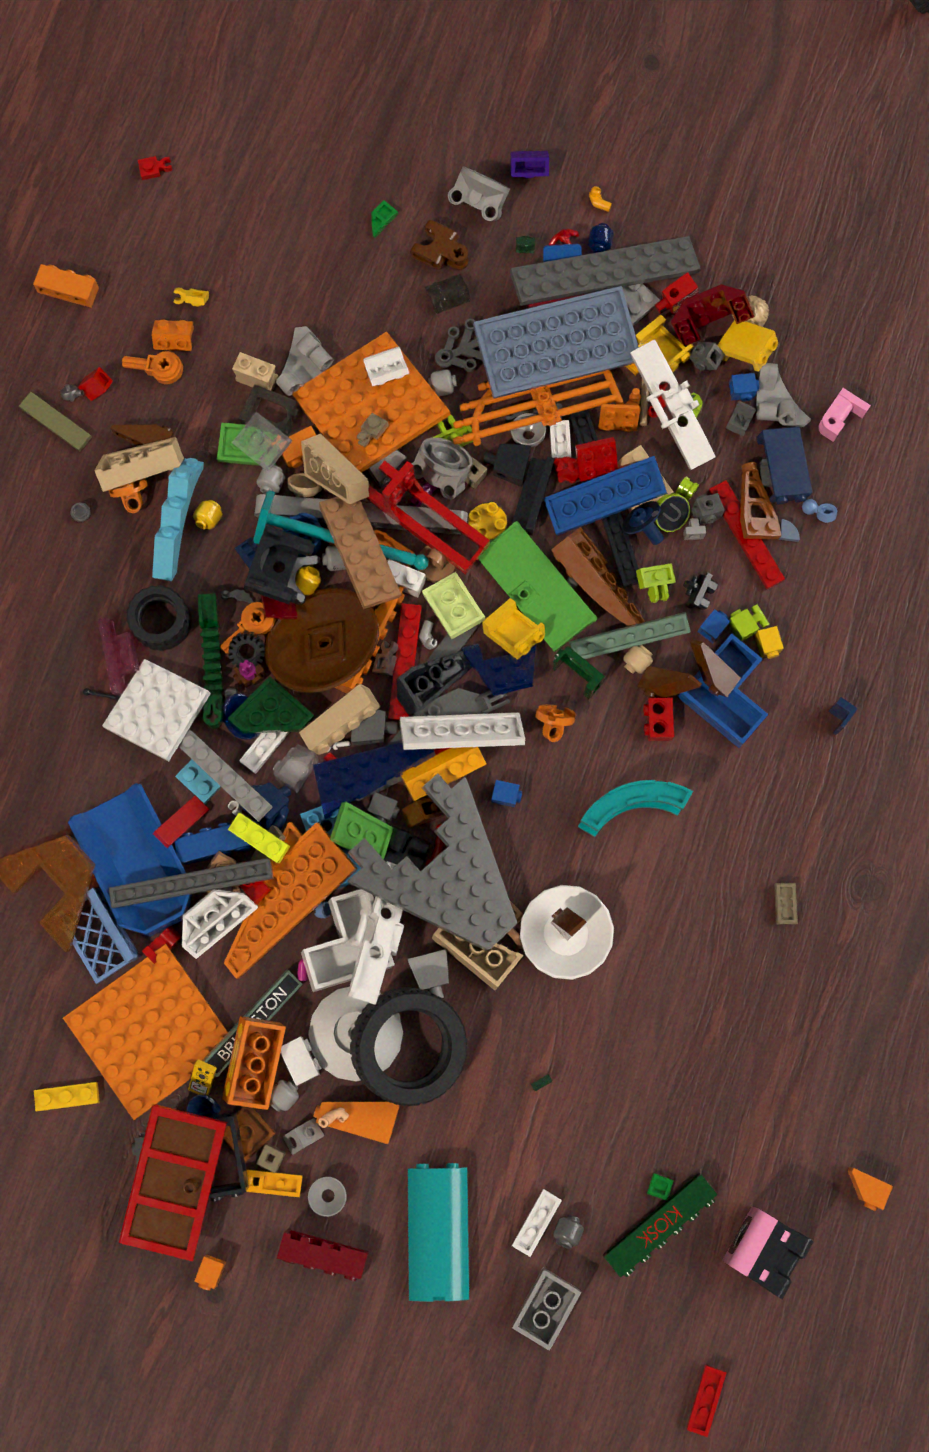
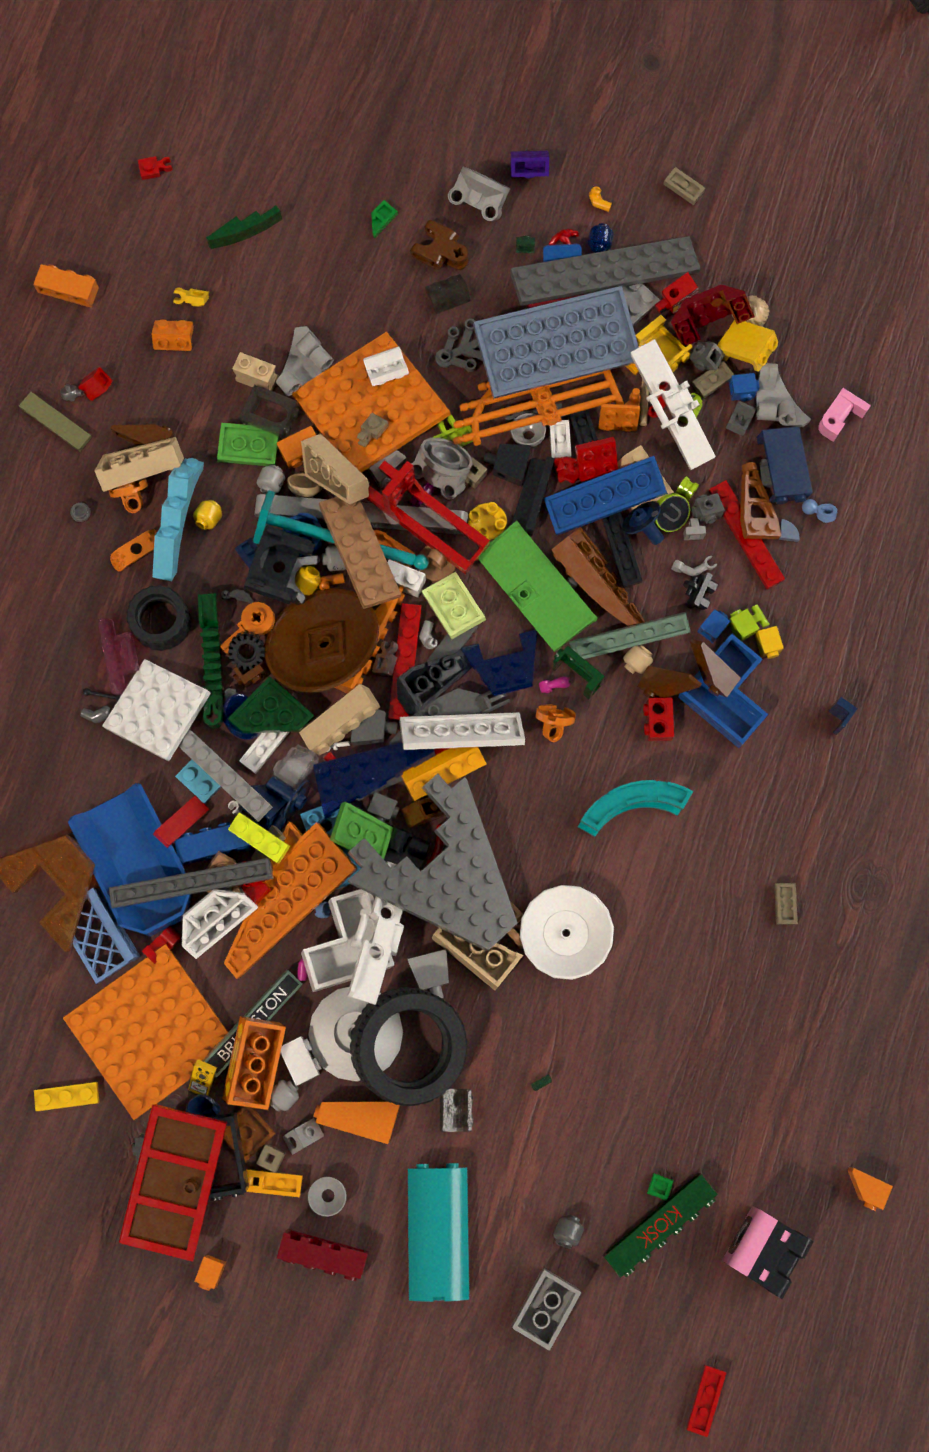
(96, 716): none -> dark grey arm
(124, 557): none -> orange piece
(164, 367): orange piece -> none
(237, 230): none -> dark green slope
(247, 670): magenta axle -> none
(262, 441): clear slope -> none
(278, 609): dark red piece -> none
(295, 798): none -> dark blue piece
(329, 1117): light nougat arm -> none
(331, 580): none -> orange arm
(442, 382): light grey head -> none
(456, 1111): none -> clear smoke bracket
(506, 793): blue brick -> none
(513, 629): yellow panel -> none
(536, 1222): white plate -> none
(547, 685): none -> dark pink arm
(567, 922): reddish brown slope -> none
(656, 576): lime hinge -> none
(679, 566): none -> light grey arm
(684, 186): none -> dark tan plate
(712, 380): none -> dark tan plate

